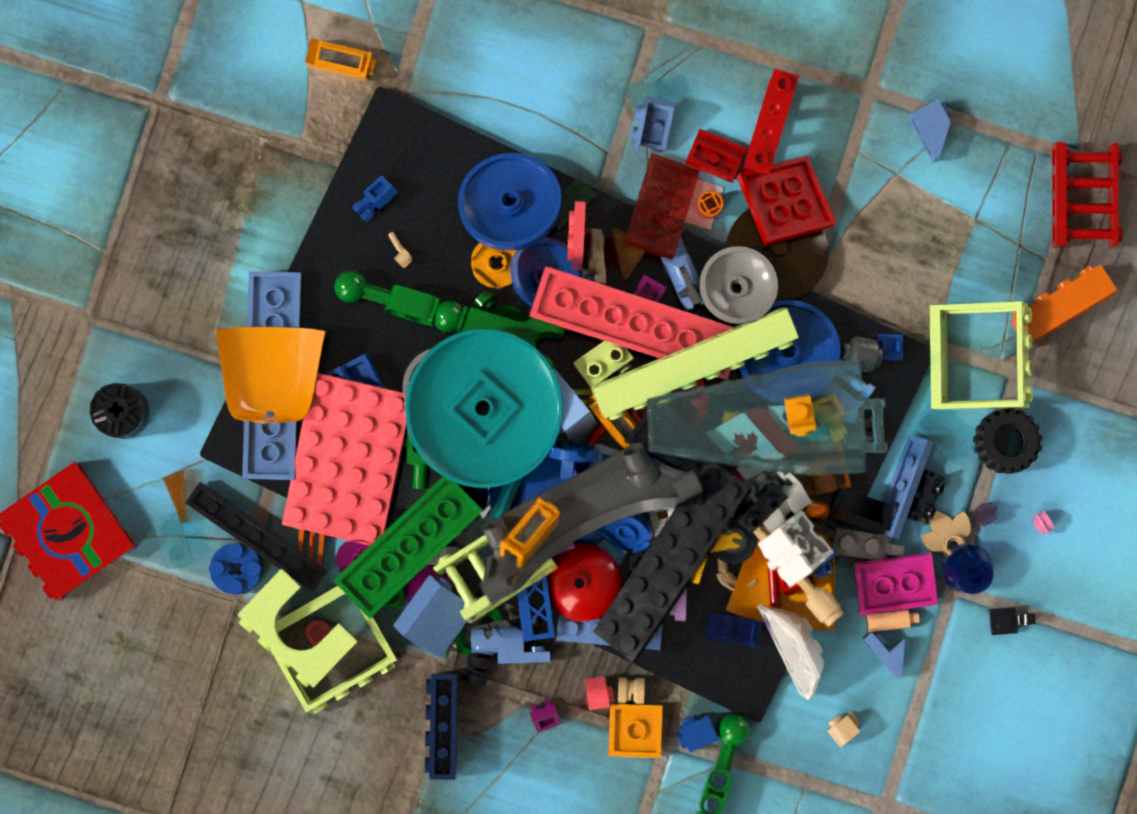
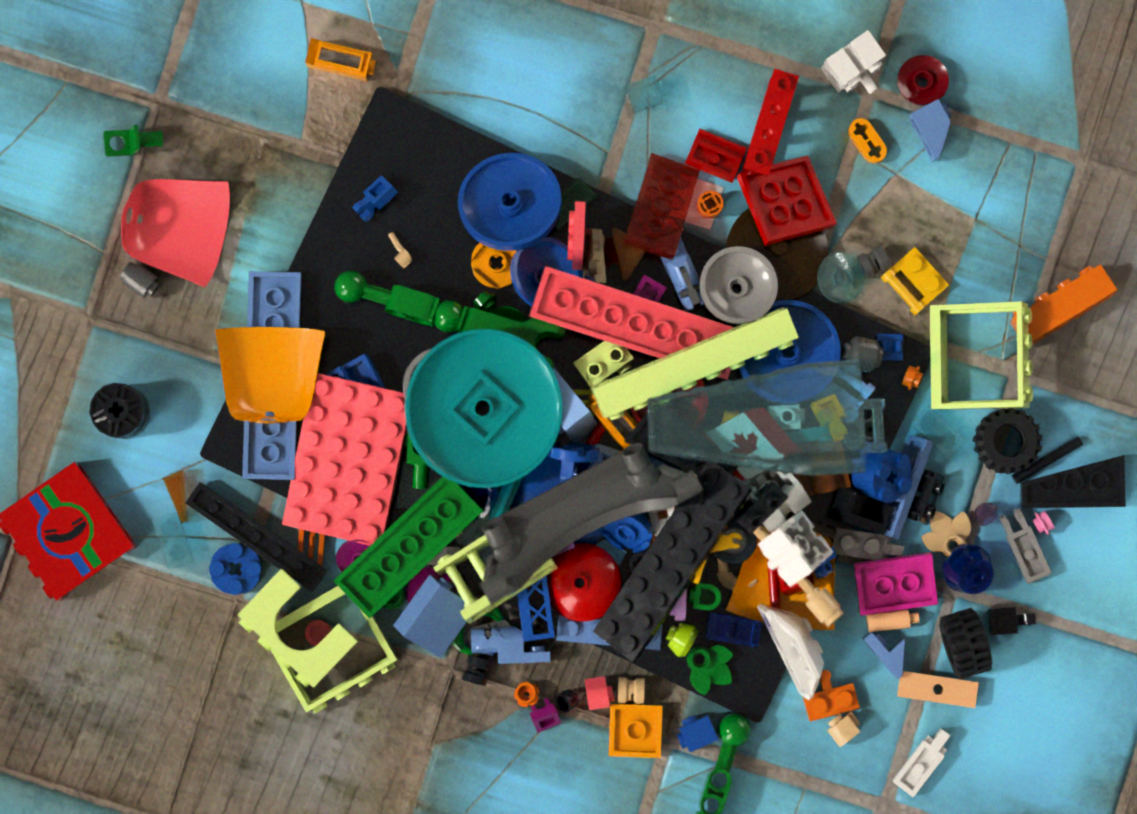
(132, 141): none -> green bracket
(139, 280): none -> dark grey brick
(179, 227): none -> coral piece
(443, 726): dark blue brick -> none
(519, 694): none -> orange plate
(531, 531): light orange window -> none
(567, 700): none -> black hinge
(654, 124): medium blue bracket -> none
(681, 638): none -> lime cone
(704, 596): none -> green plate
(711, 670): none -> green plate
(800, 414): light orange bracket -> none
(817, 509): orange piece -> none
(831, 277): none -> clear light blue dish
(831, 700): none -> orange plate
(855, 64): none -> white brick
(872, 137): none -> light orange beam
(873, 262): none -> dark grey wheel
(885, 476): none -> blue brick
(912, 377): none -> orange plate
(920, 275): none -> yellow plate
(921, 763): none -> white hinge
(923, 68): none -> dark red dish
(952, 692): none -> light nougat tile
(965, 643): none -> black tyre
(1025, 548): none -> light grey hinge
(1047, 460): none -> black bar
(1062, 183): red fence -> none
(1081, 487): none -> black wing

